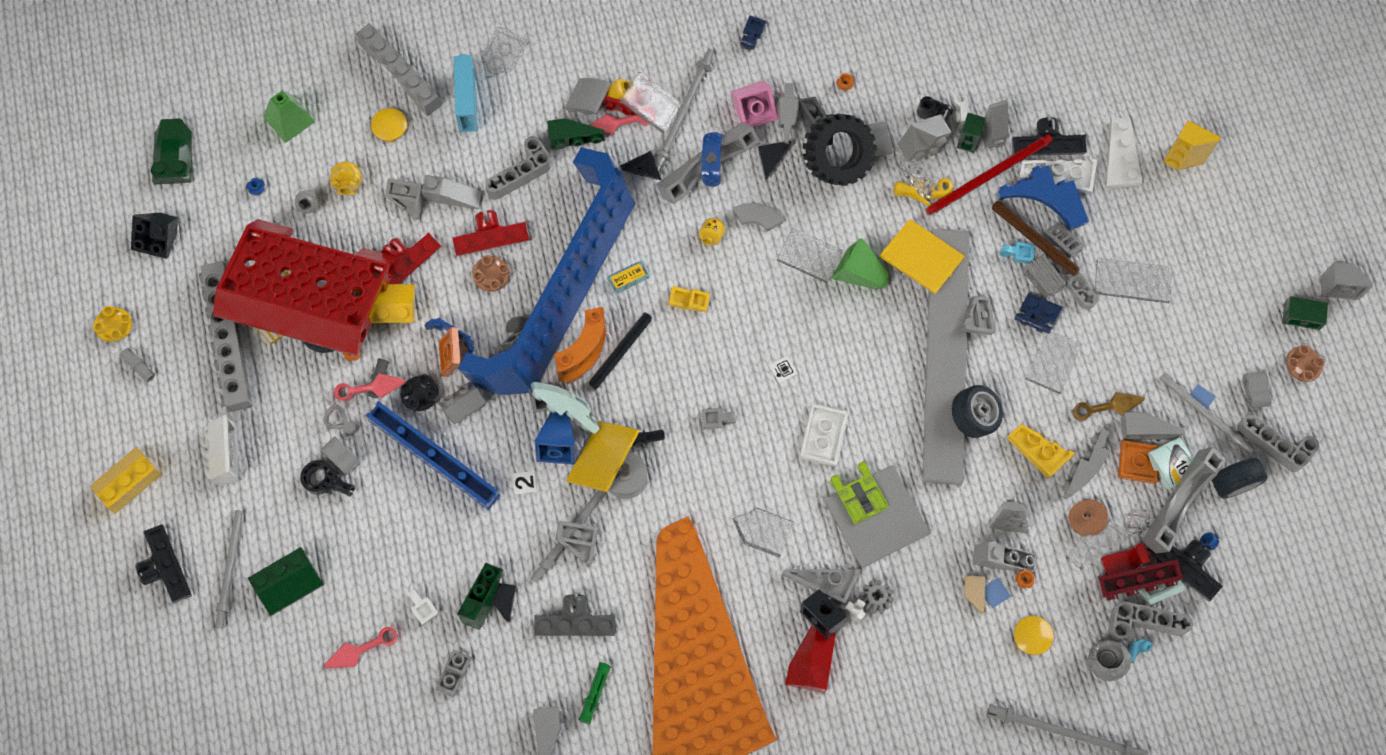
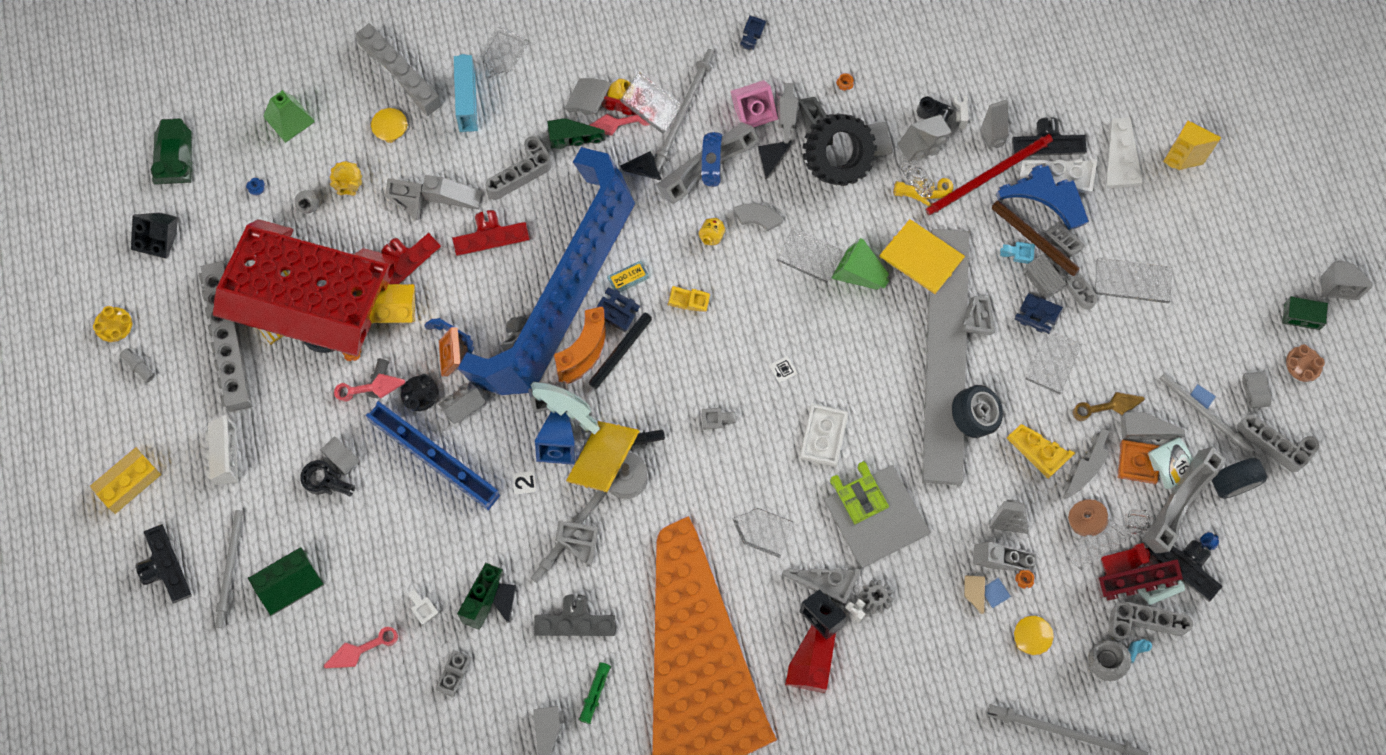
(349, 427): light grey piece -> none
(491, 273): nougat dish -> none
(615, 314): none -> dark blue plate
(970, 132): dark green panel -> none

